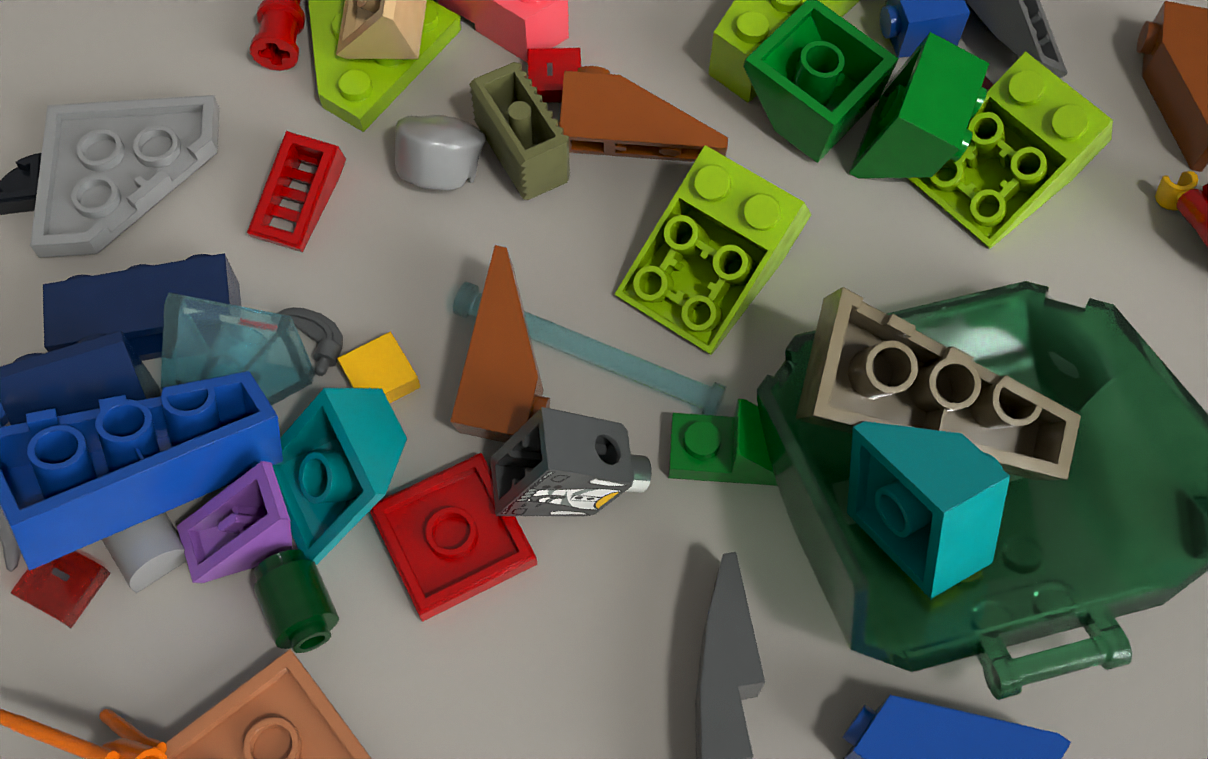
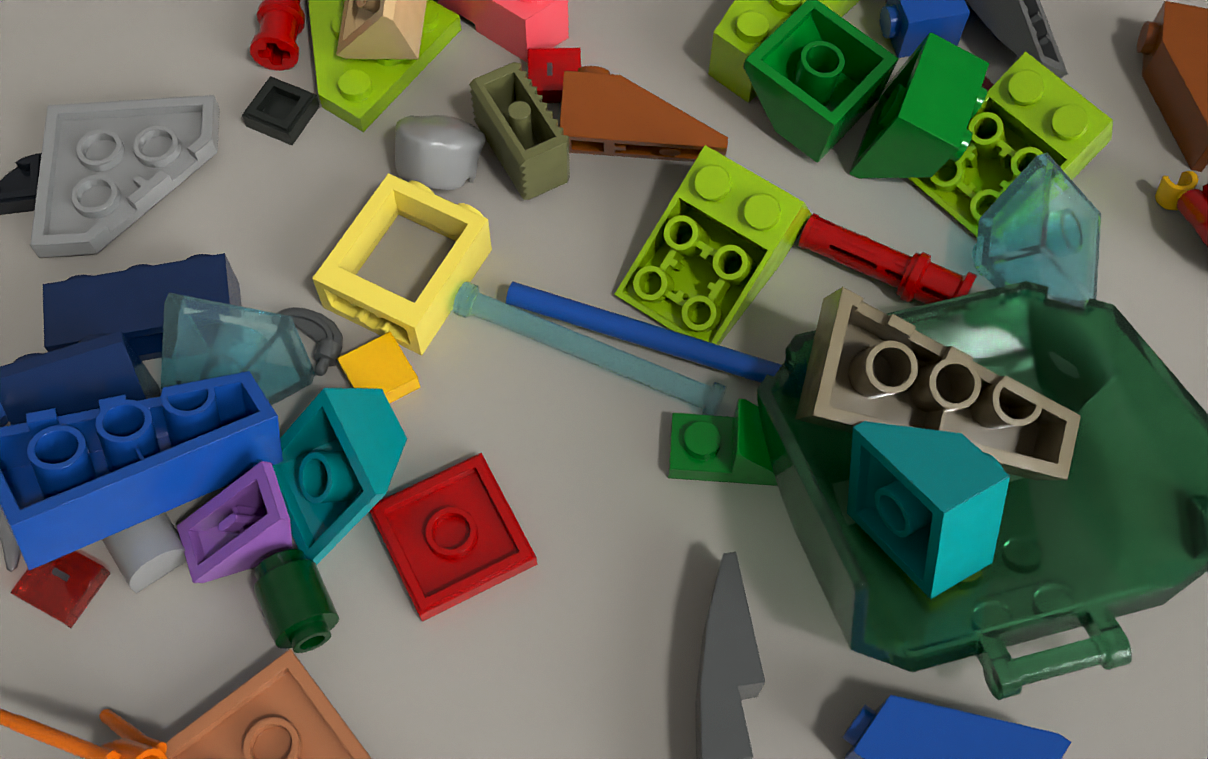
(281, 110): none -> pearl dark grey tile
(292, 152): red slope -> none
(380, 309): none -> light yellow window
(500, 373): dark orange slope -> none
(565, 466): dark grey torso -> none
(640, 333): none -> blue bar
(912, 276): none -> red pin
(1042, 235): none -> clear light blue slope

